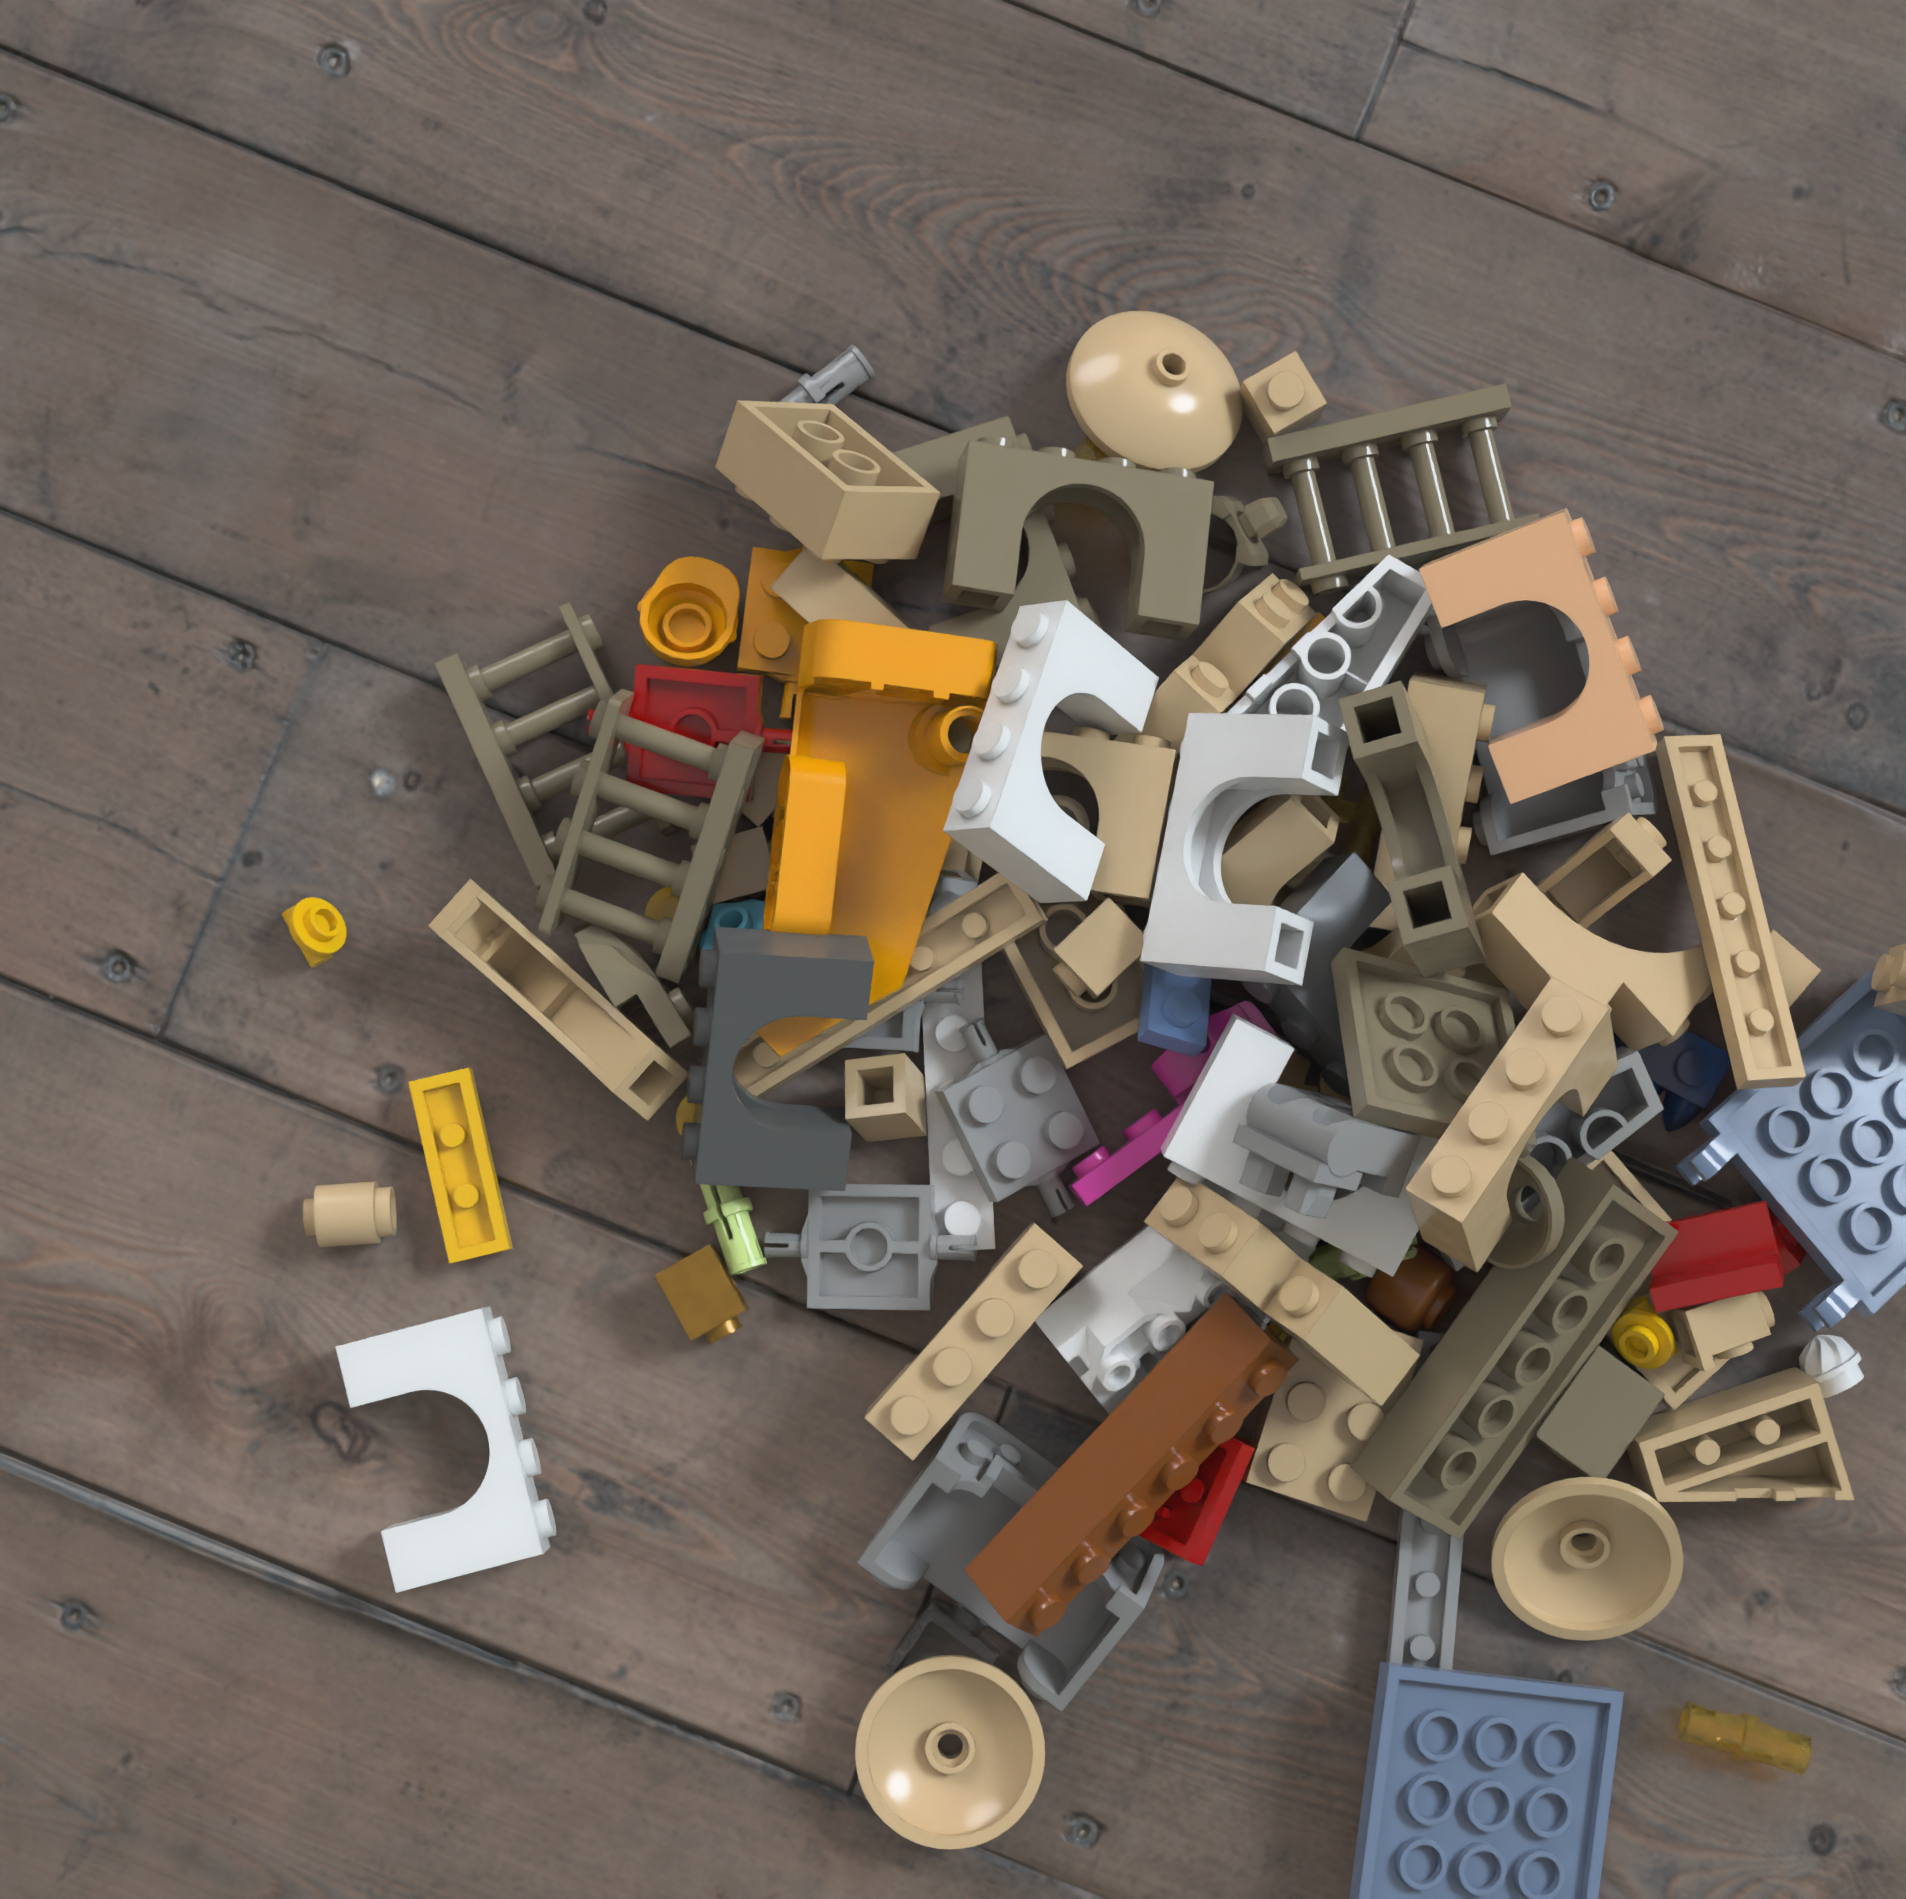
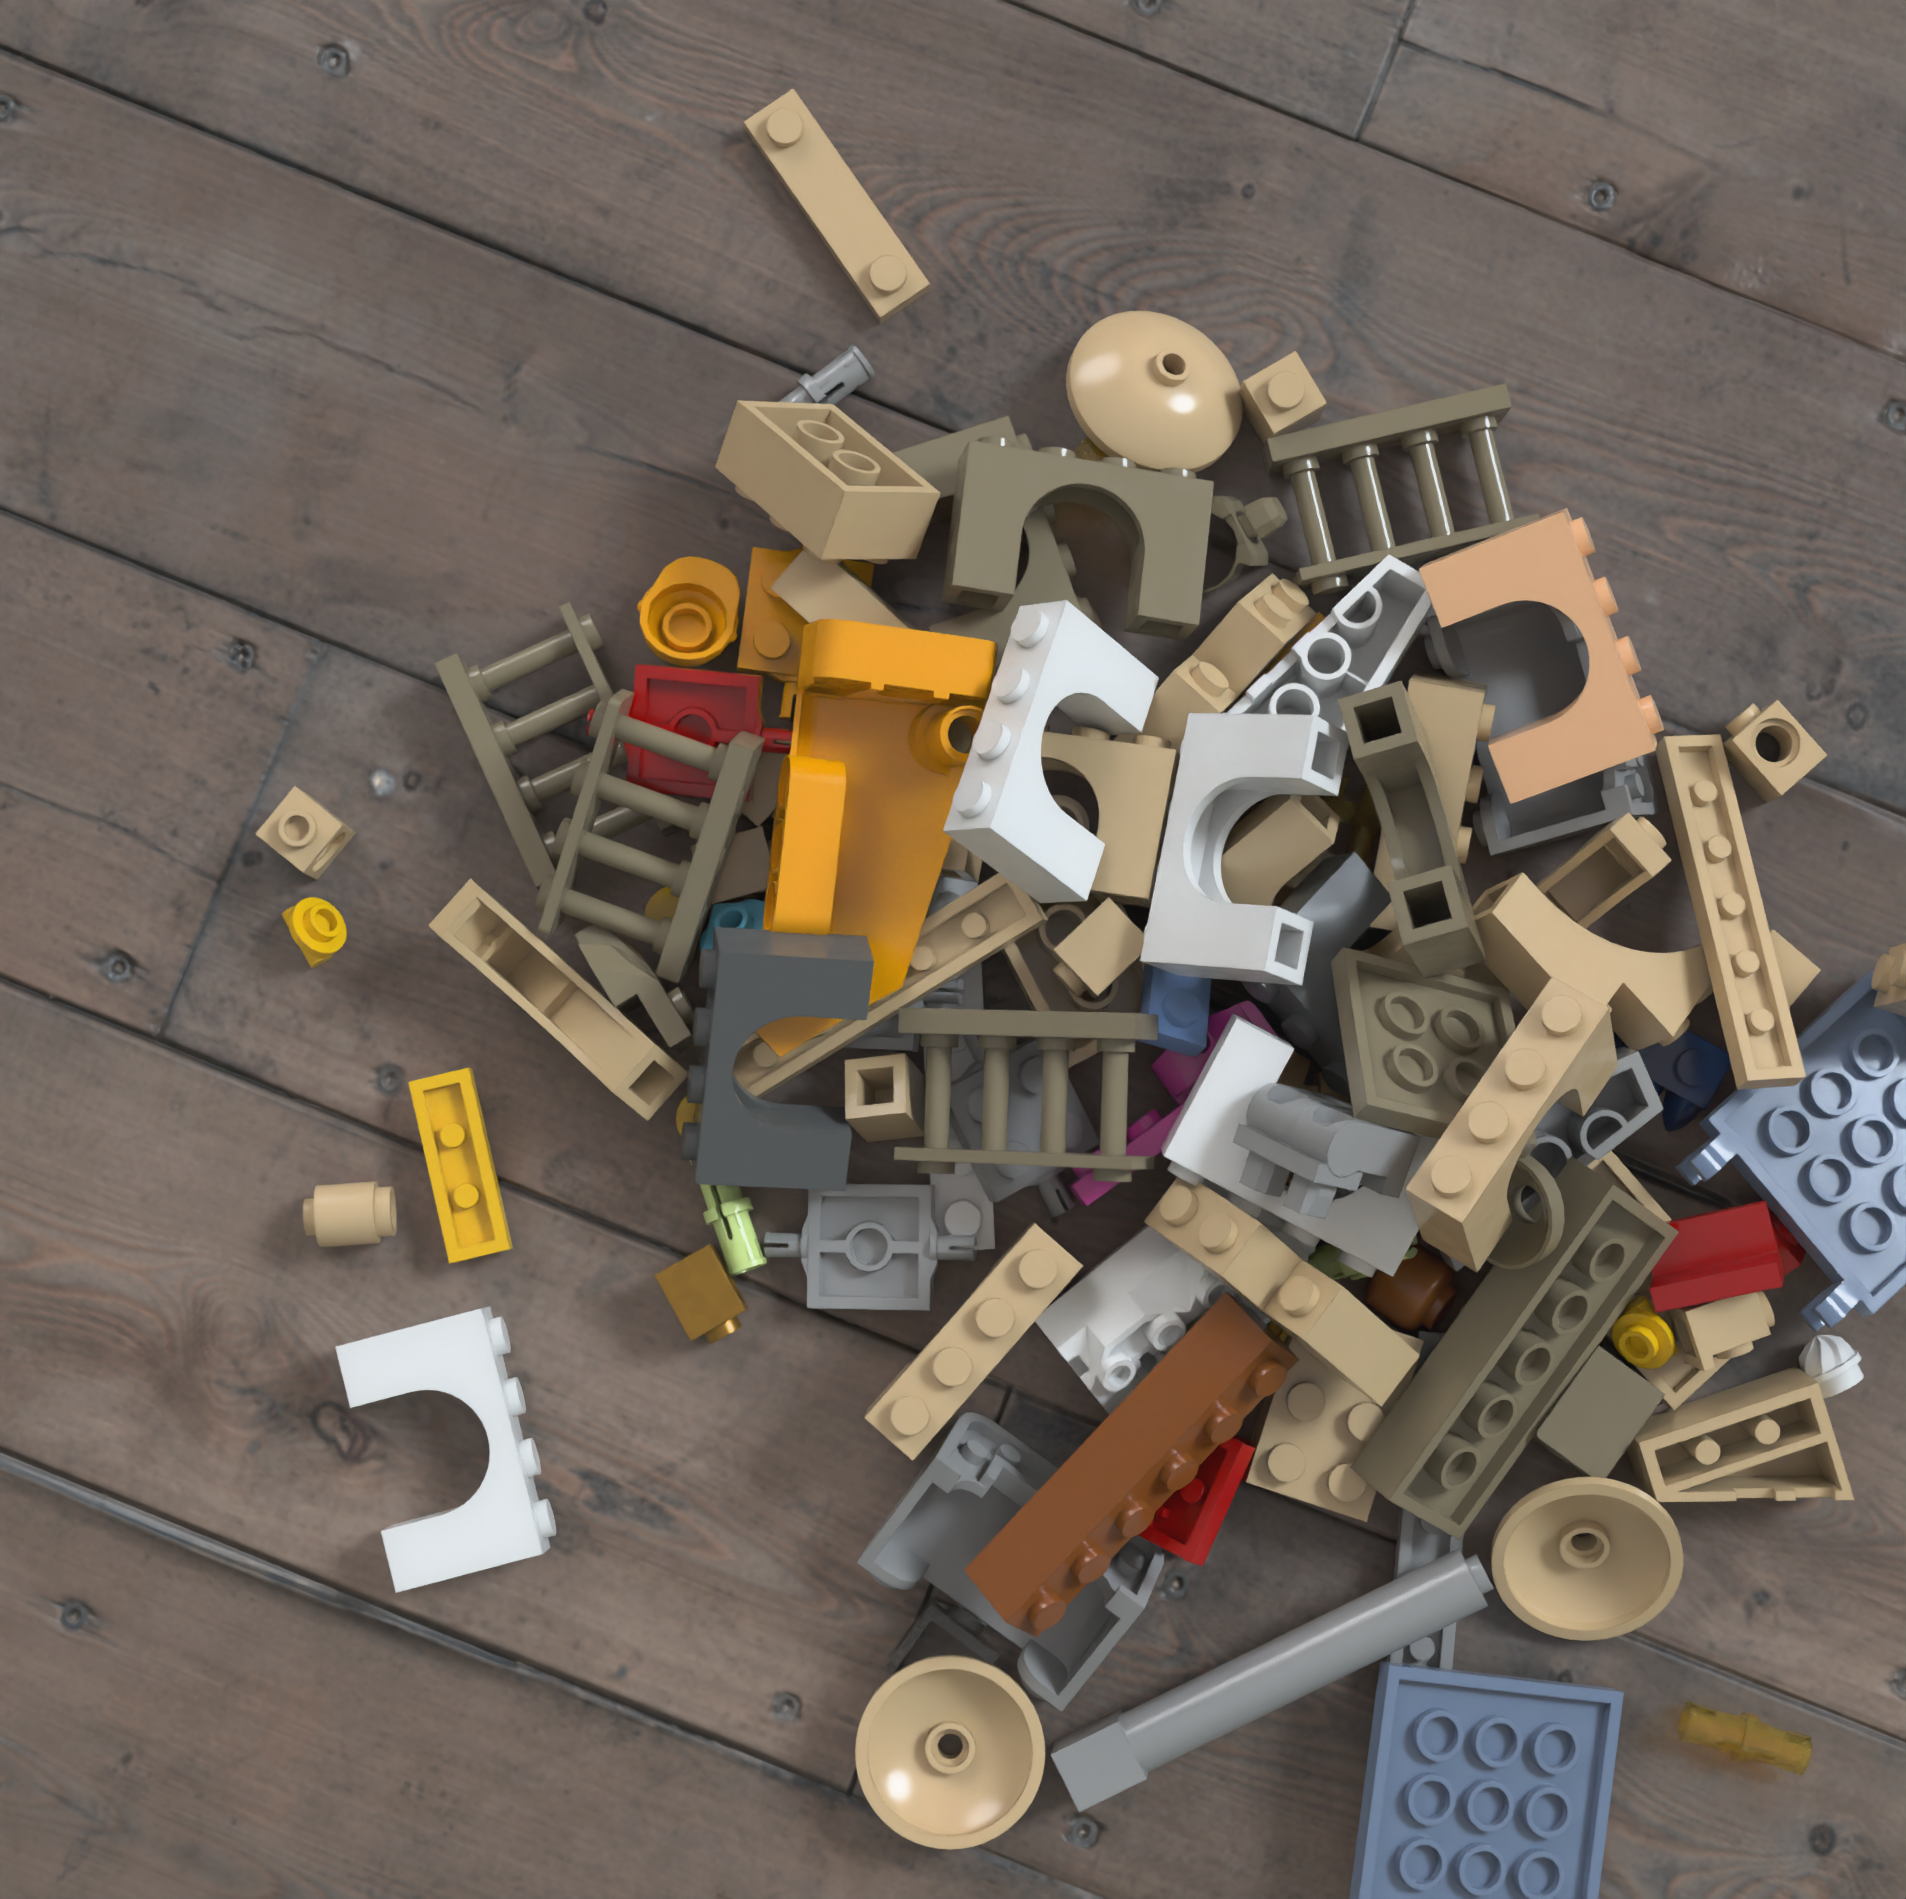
(305, 833): none -> tan brick
(837, 206): none -> tan plate
(1056, 1037): none -> dark tan fence
(1129, 1745): none -> light grey brick
(1797, 749): none -> tan brick

